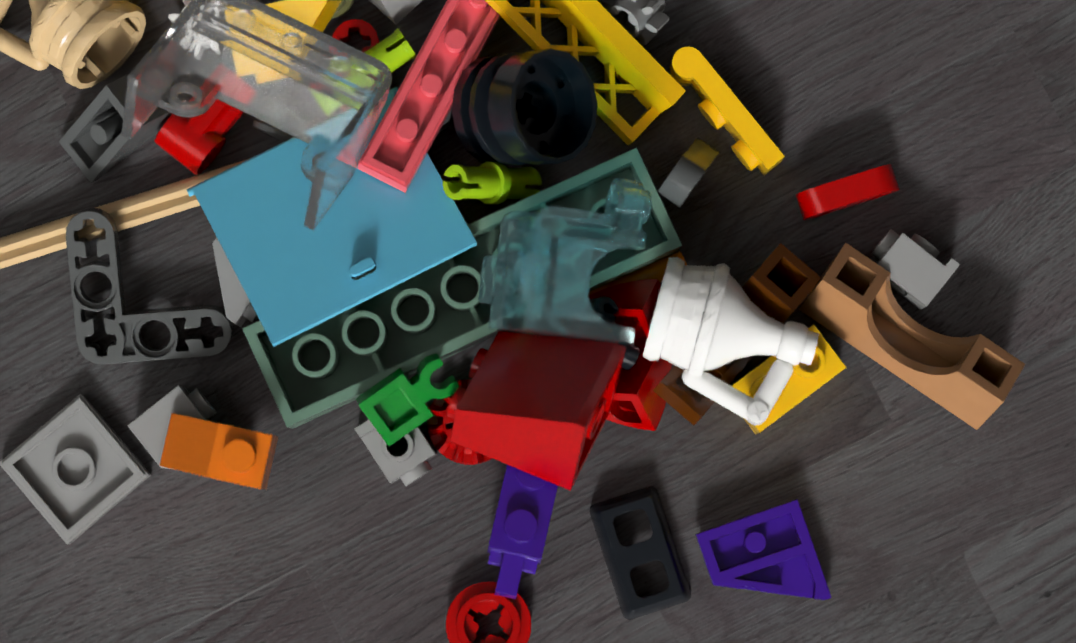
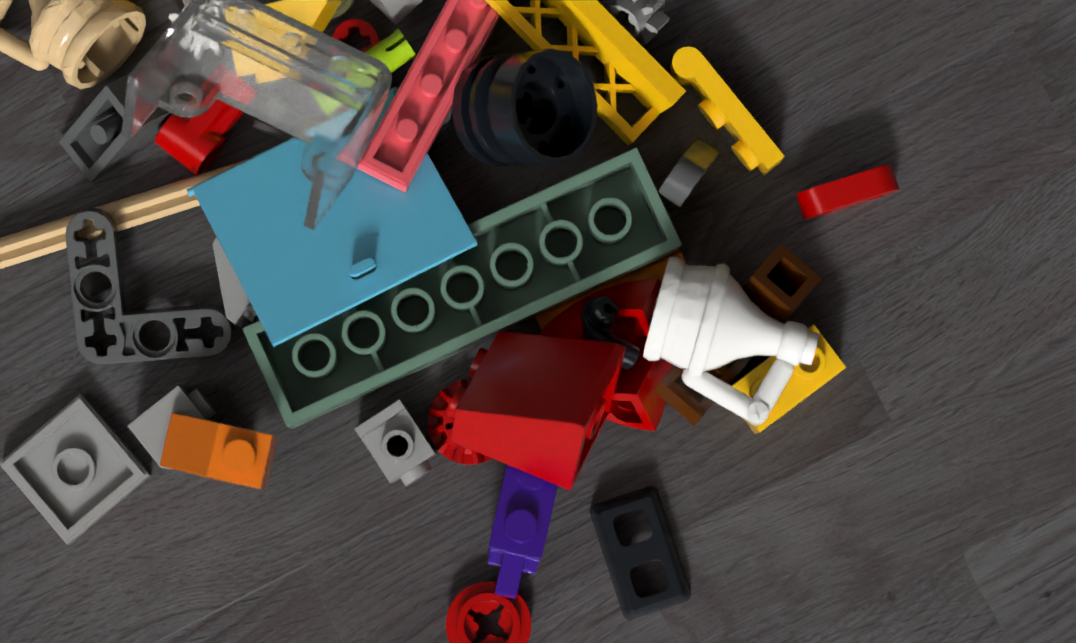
(399, 403): green plate -> none
(490, 182): lime pin -> none
(547, 263): clear light blue animal -> none
(765, 554): dark purple wing -> none
(913, 267): light grey brick -> none
(958, 373): medium nougat arch -> none

